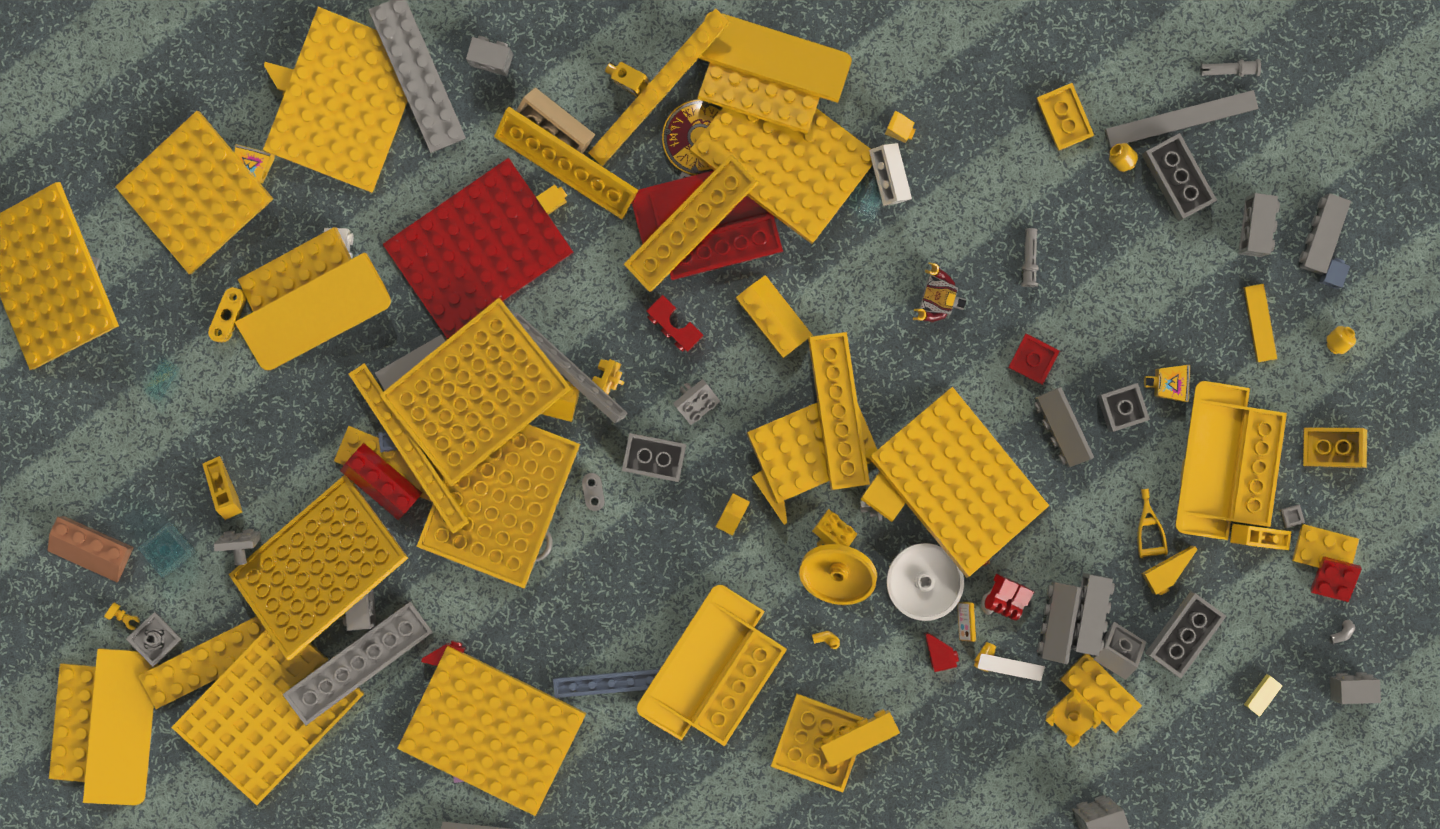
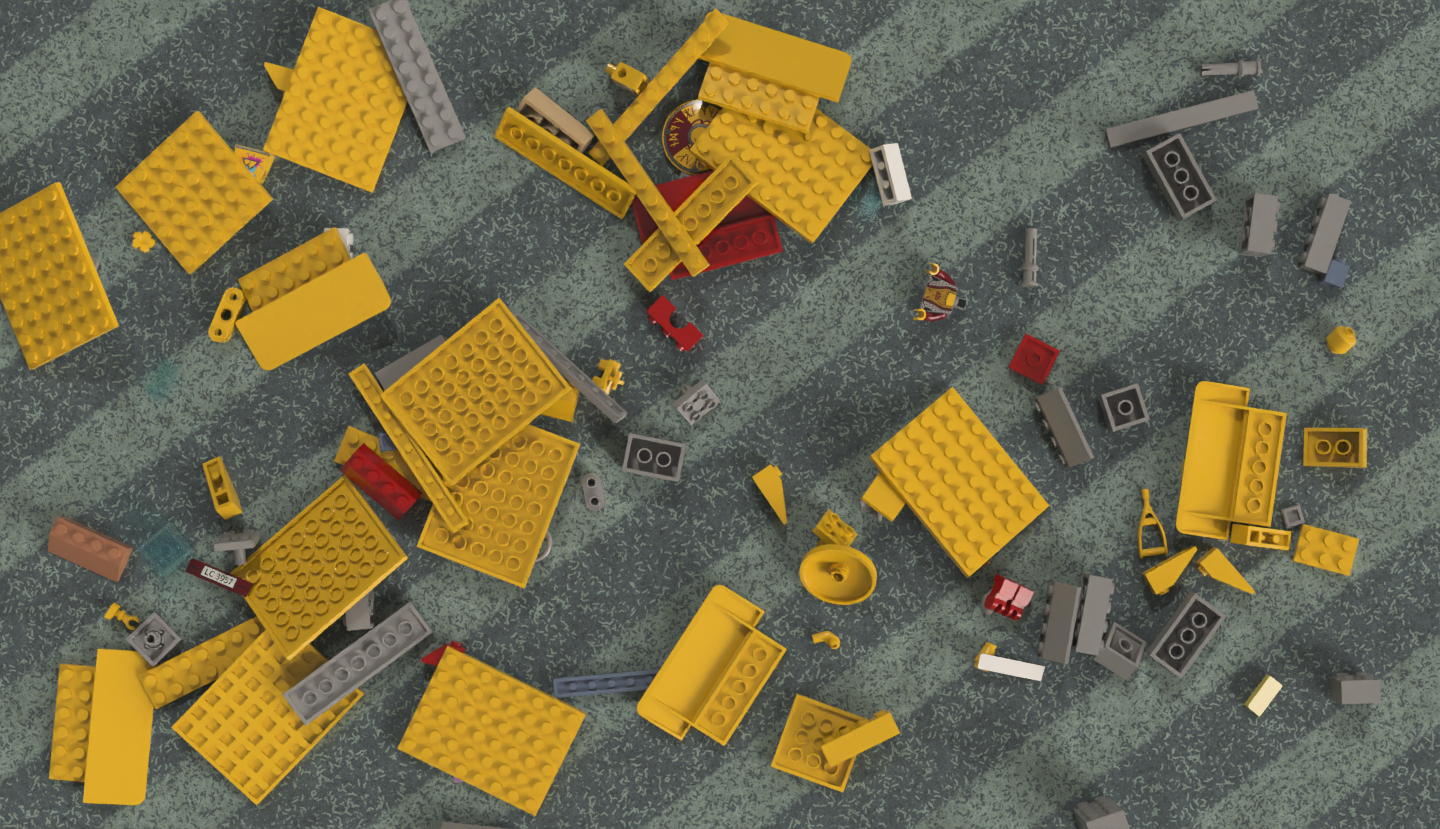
(143, 241): none -> yellow plant
(218, 577): none -> sticker
(478, 247): red plate -> none
(489, 56): light grey brick -> none
(552, 198): yellow brick -> none
(647, 192): none -> yellow plate
(732, 514): yellow slope -> none
(773, 316): yellow slope -> none
(794, 452): yellow plate -> none
(838, 411): yellow plate -> none
(900, 127): yellow slope -> none
(924, 582): white dish -> none
(940, 654): red slope -> none
(966, 621): slope -> none
(1065, 116): yellow plate -> none
(1074, 716): yellow panel -> none
(1101, 692): yellow plate -> none
(1123, 157): yellow head -> none
(1170, 383): yellow torso -> none
(1217, 566): none -> yellow slope
(1260, 323): yellow tile -> none
(1336, 579): red plate -> none
(1345, 634): light grey arm -> none

